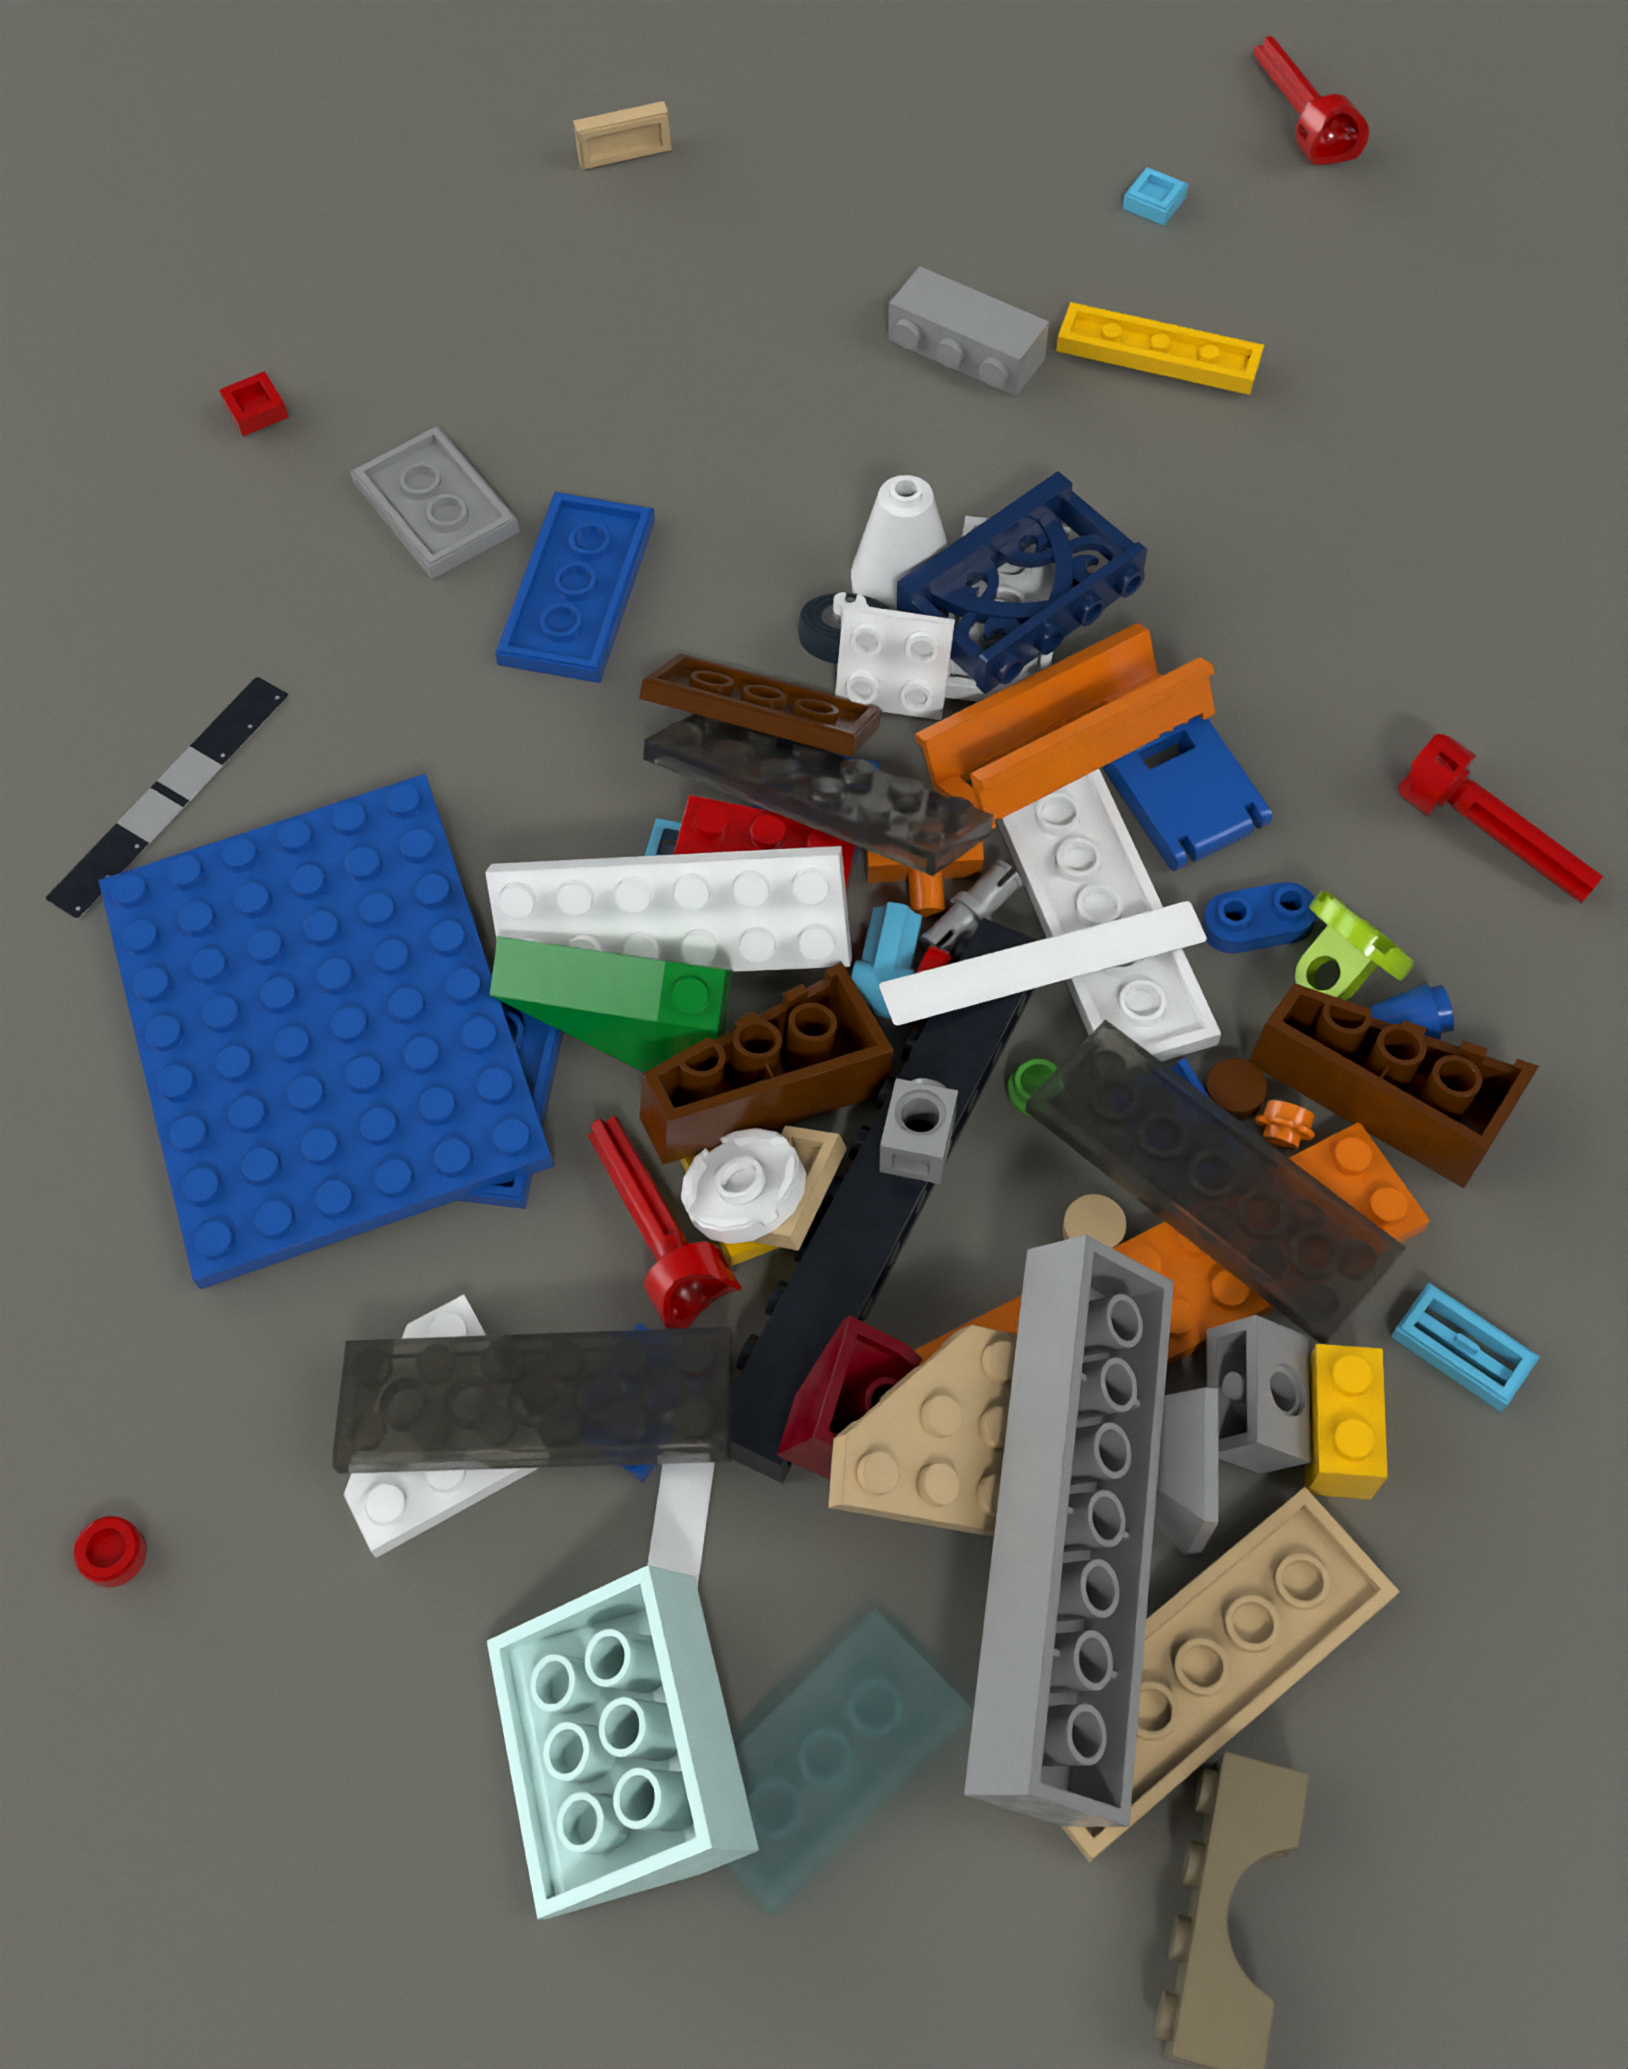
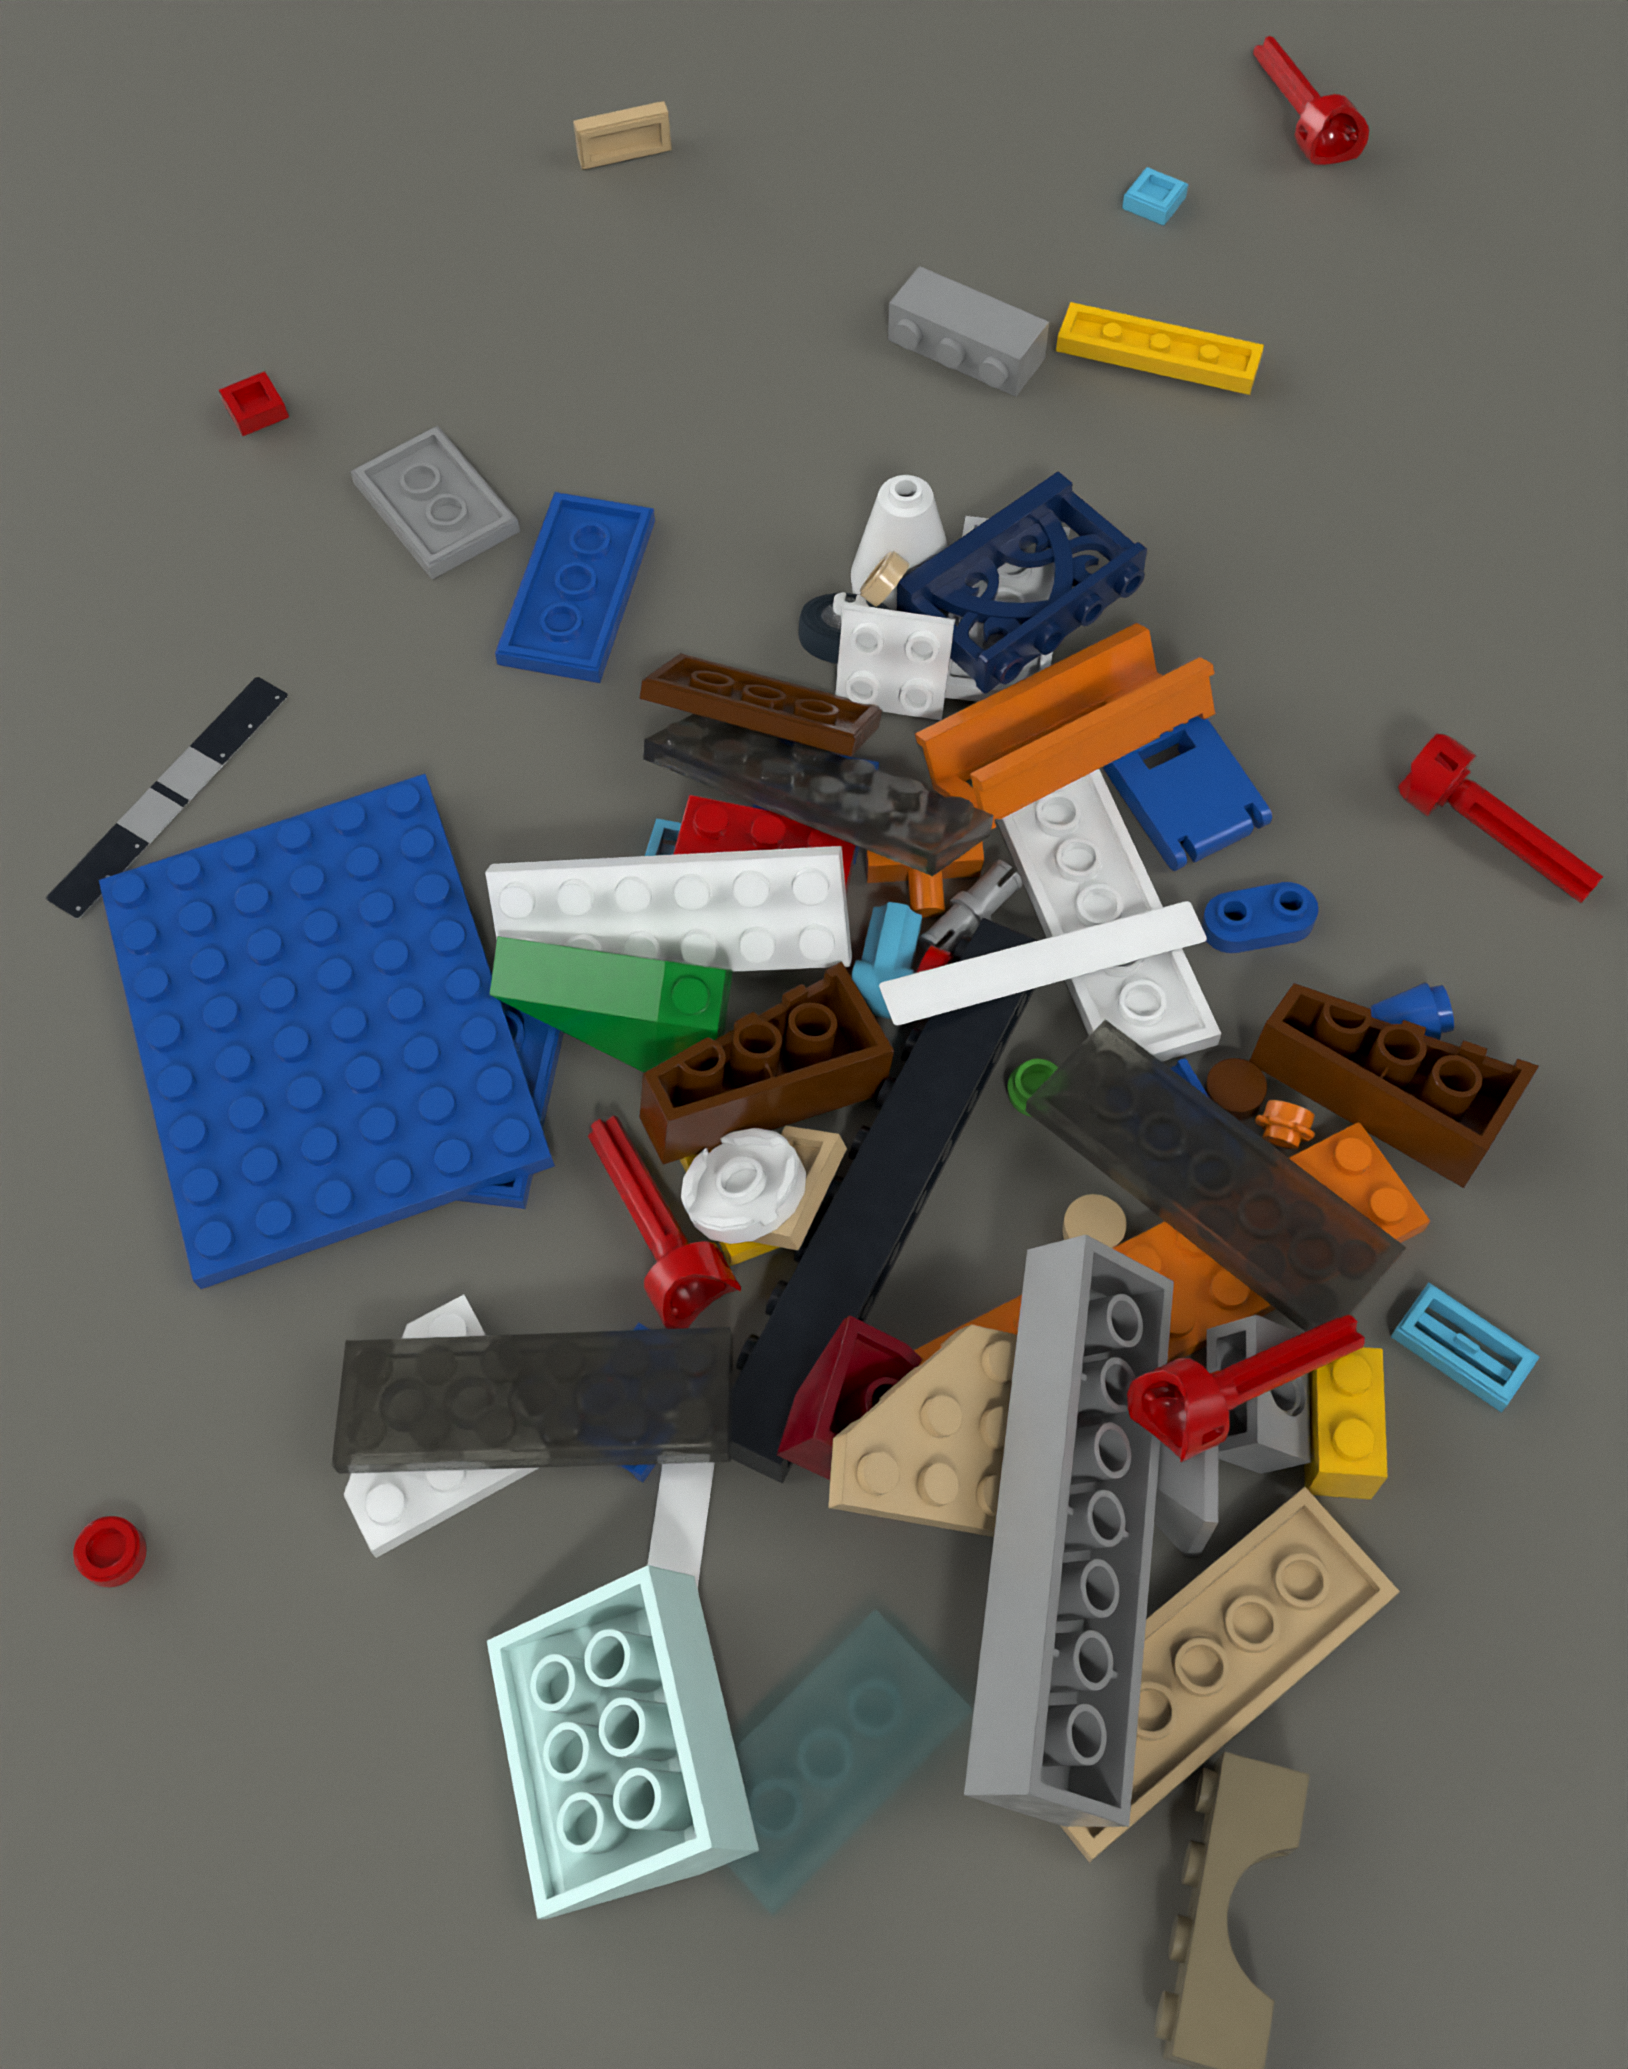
(884, 578): none -> tan tile
(918, 1153): light grey brick -> none
(1191, 1406): none -> red piece
(1354, 946): lime tile -> none

